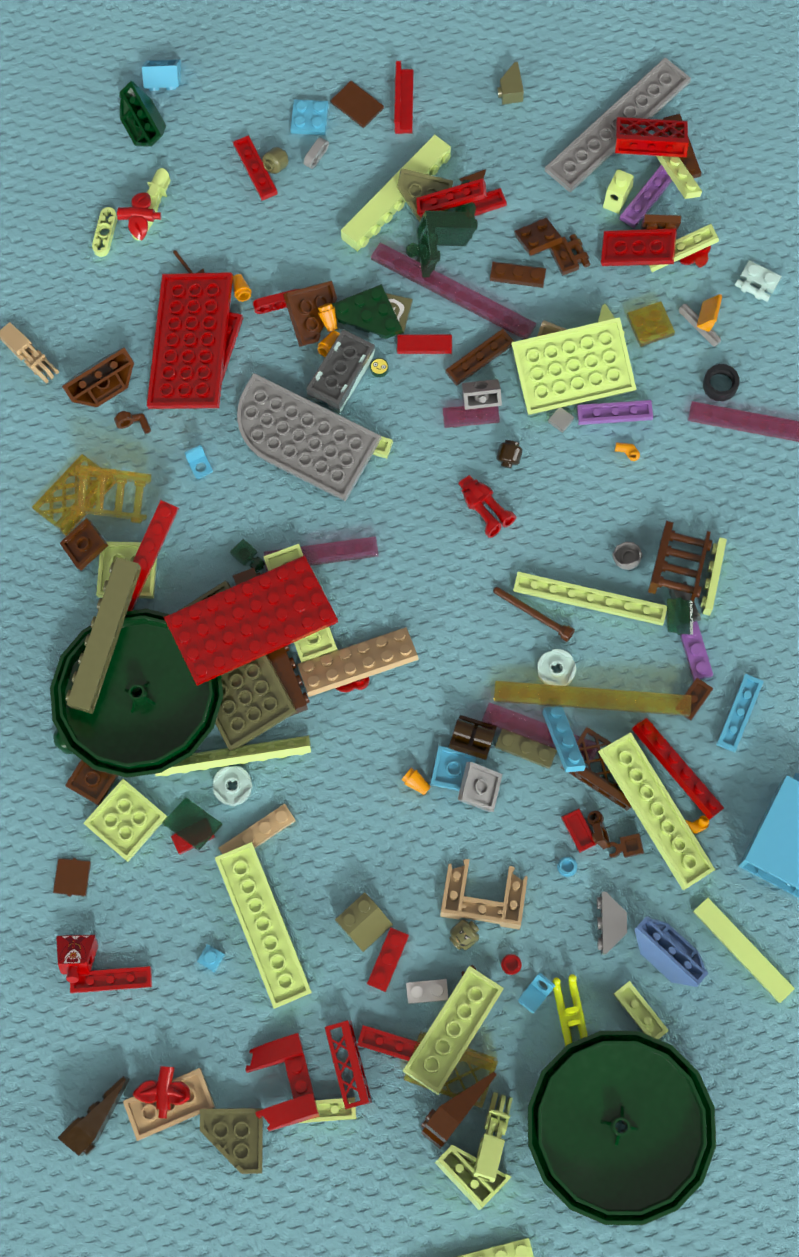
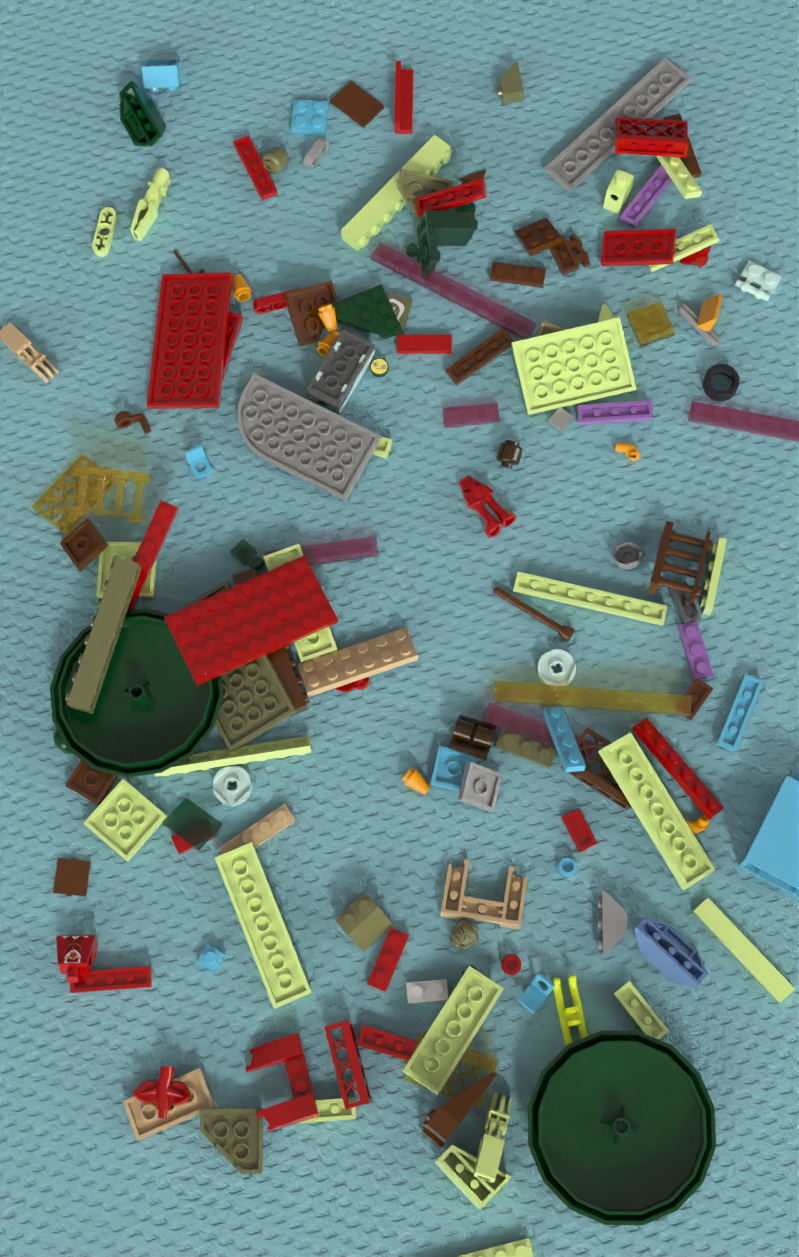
(86, 1131): dark brown wedge -> none
(101, 379): reddish brown wedge -> none
(138, 215): red plant -> none
(481, 394): light grey brick -> none
(494, 200): red tile -> none
(600, 833): reddish brown plate -> none
(629, 846): reddish brown plate -> none
(660, 222): reddish brown plate -> none
(680, 616): clear green piece -> none

